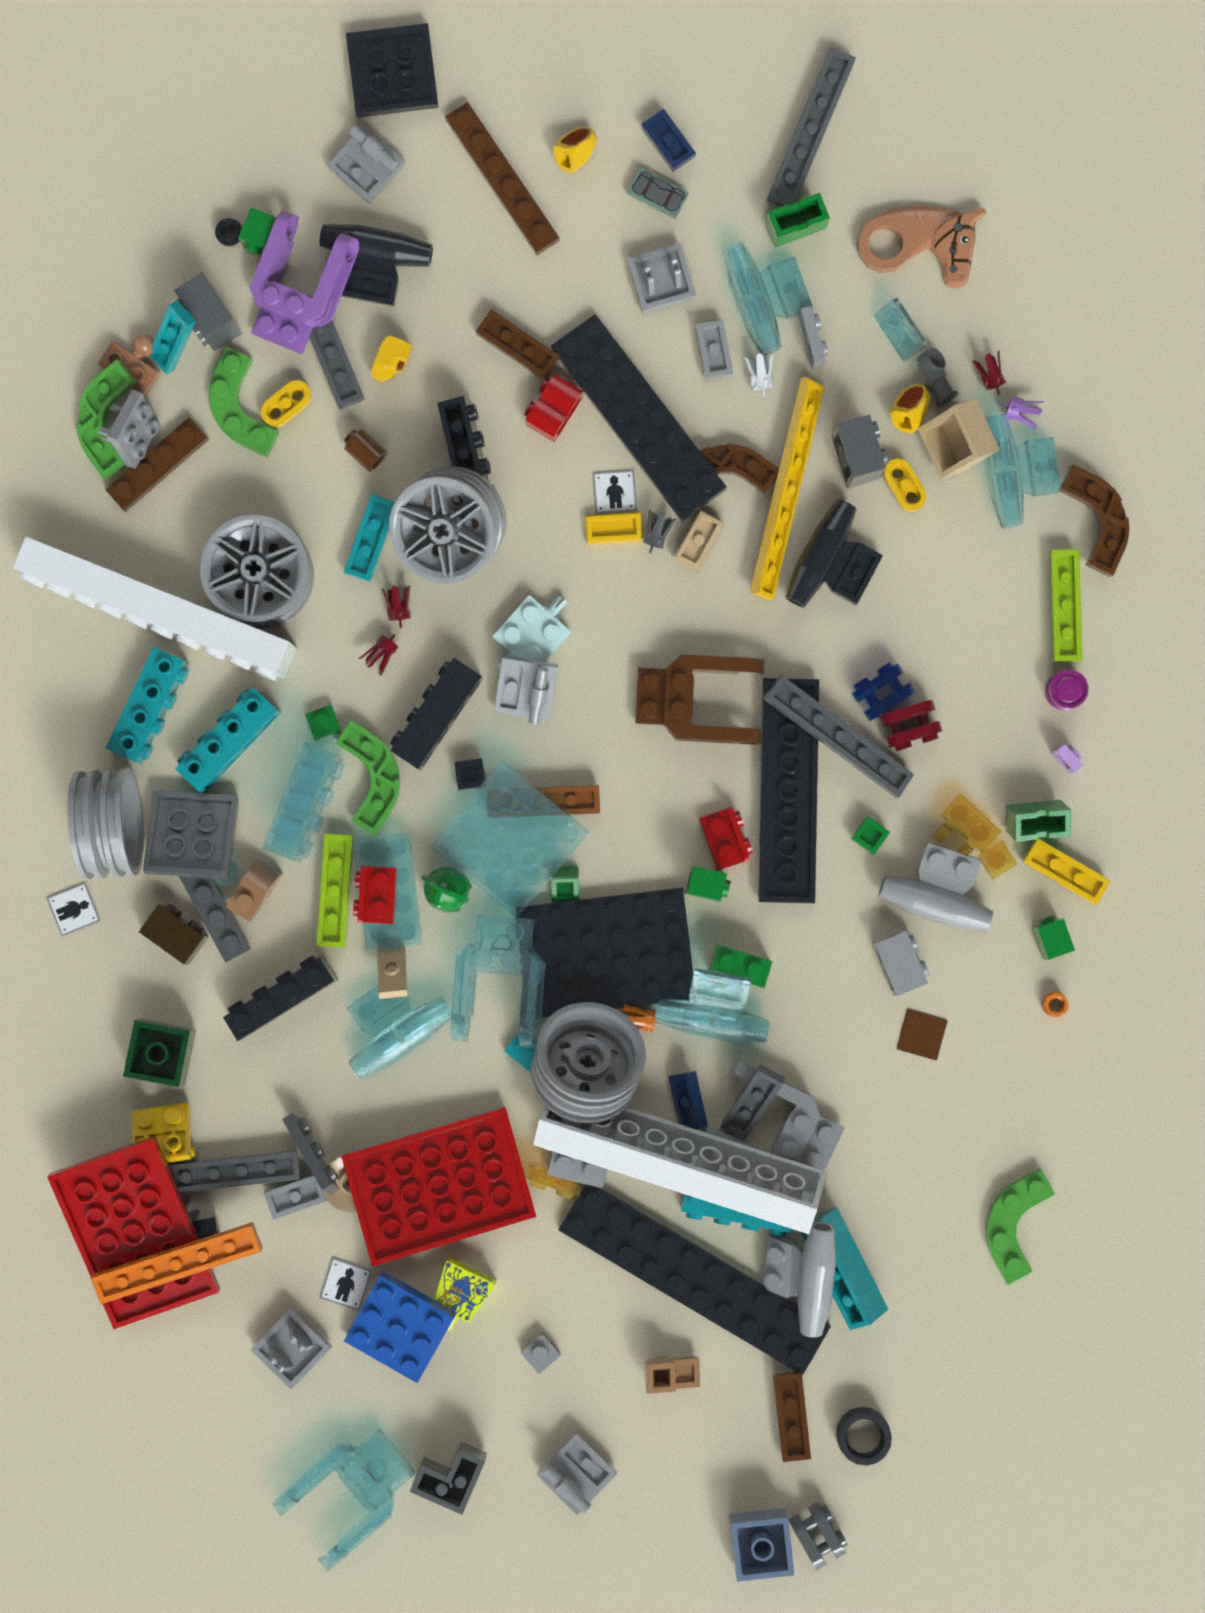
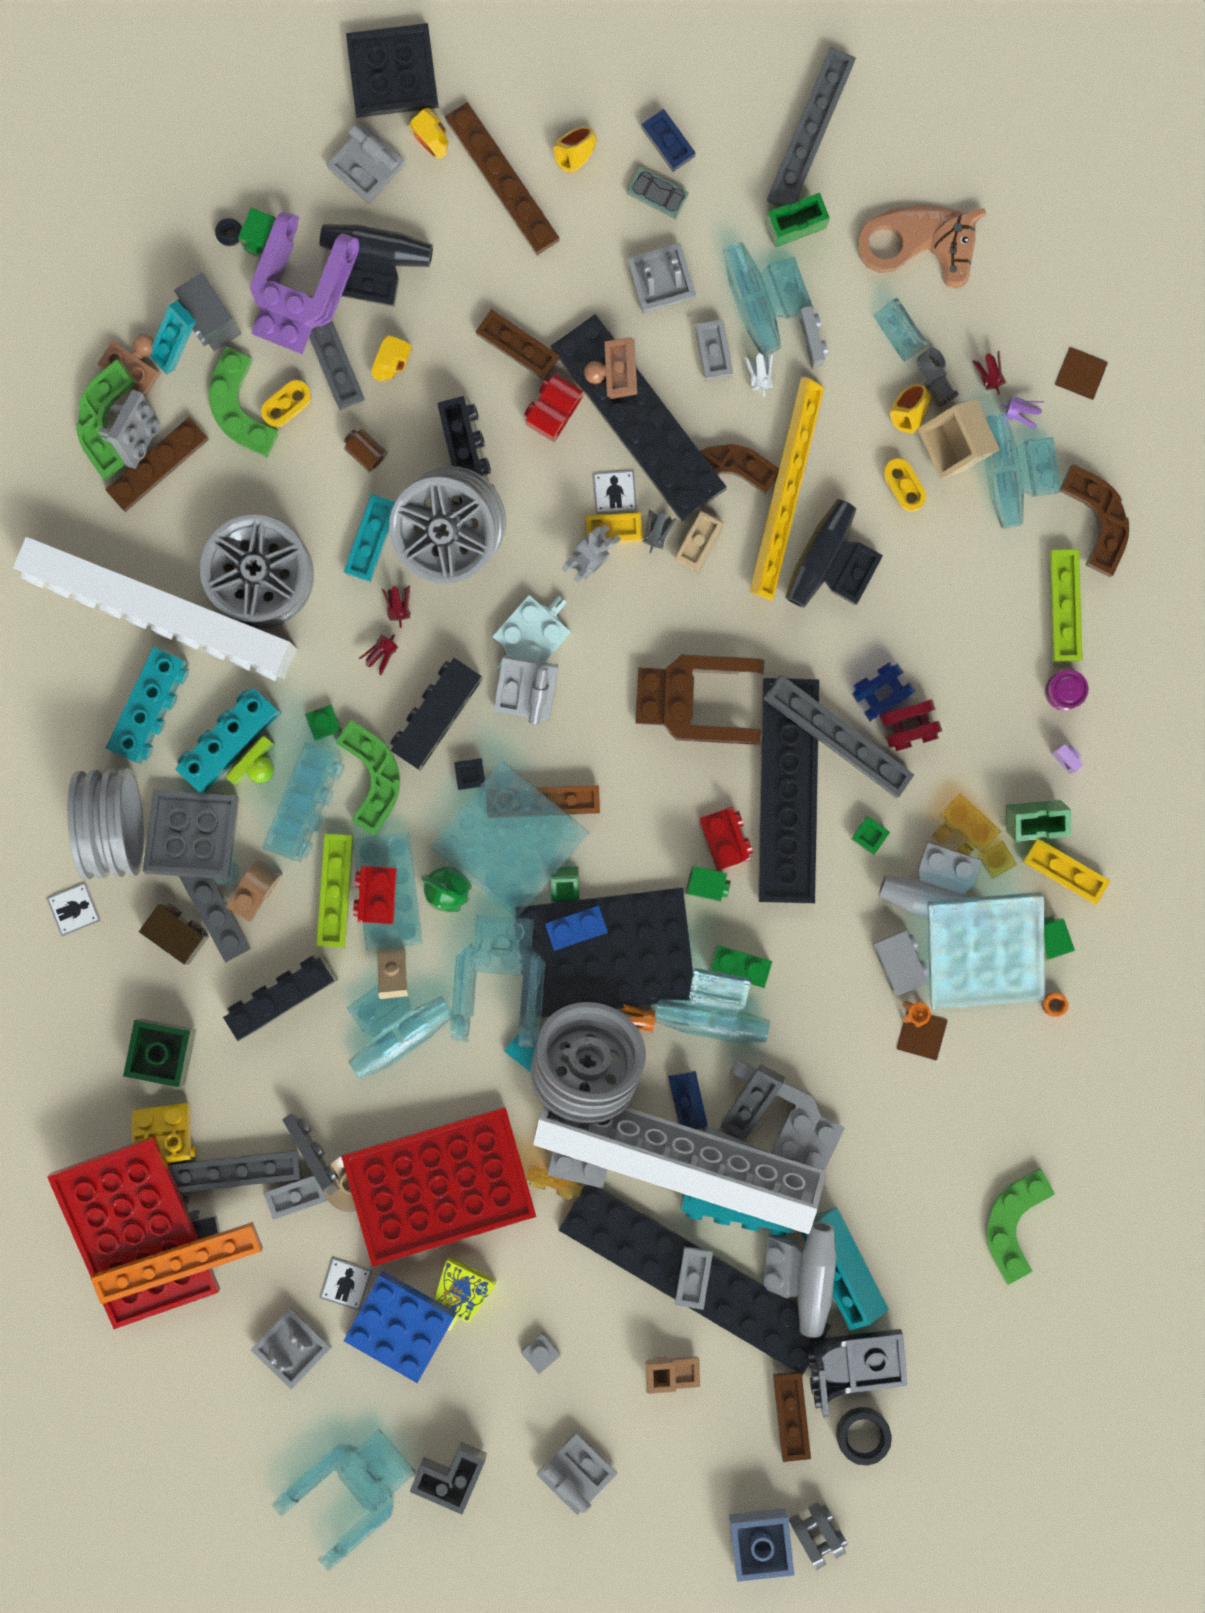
(254, 764): none -> lime tile
(430, 133): none -> yellow rock
(576, 928): none -> blue plate
(591, 553): none -> light grey pin
(619, 368): none -> nougat plate
(693, 1277): none -> light grey plate
(855, 1365): none -> bracket
(859, 451): dark grey brick -> none
(917, 1013): none -> orange piece
(986, 950): none -> clear light blue plate
(1081, 373): none -> reddish brown sticker

